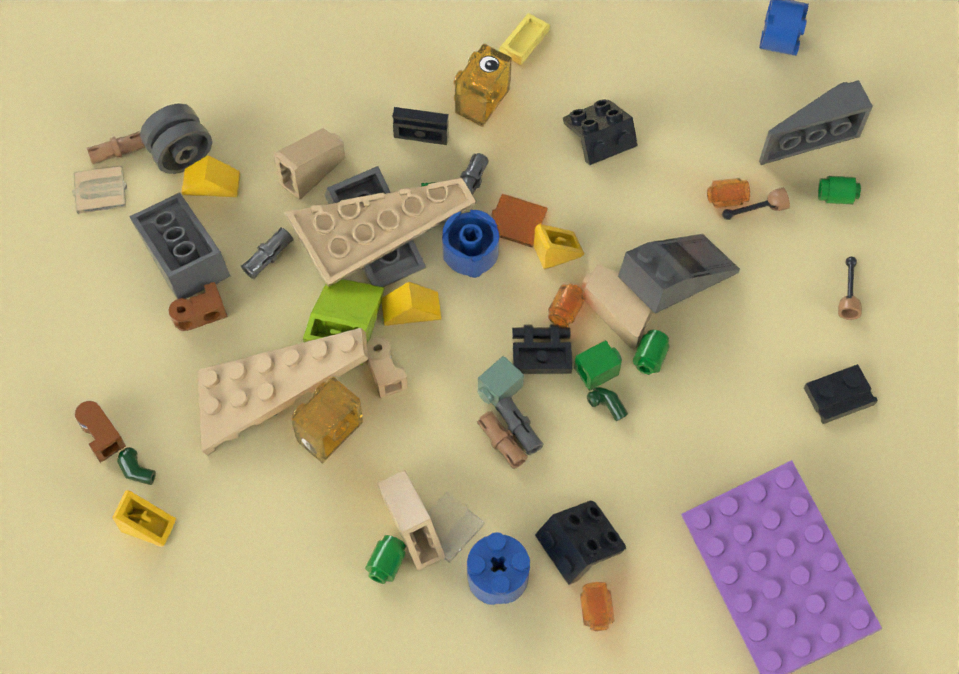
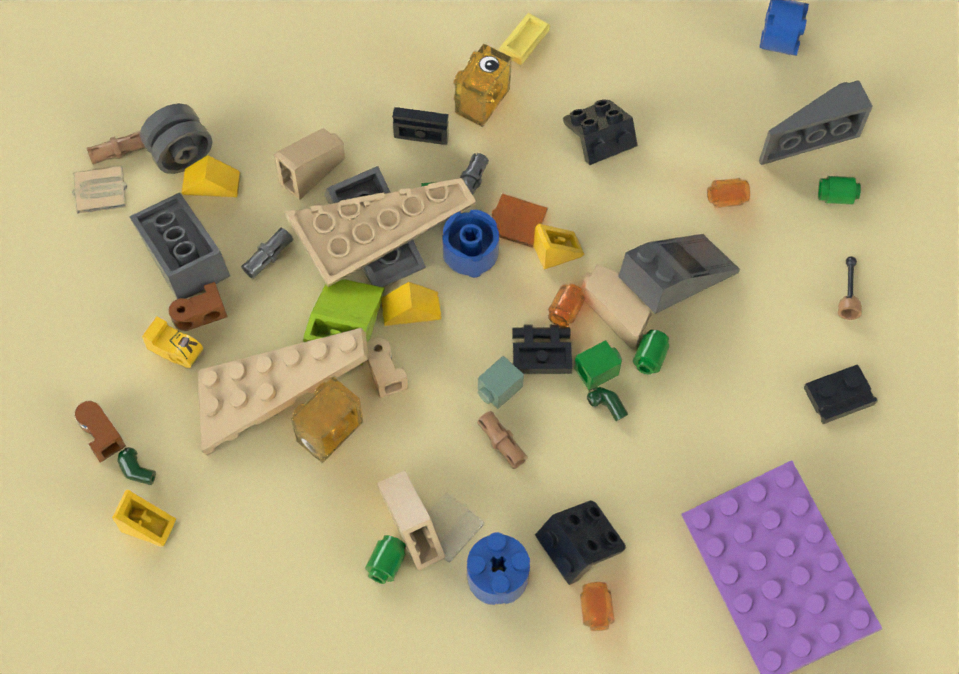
(171, 343): none -> yellow leg
(519, 425): dark grey pin -> none
(776, 200): hinge -> none

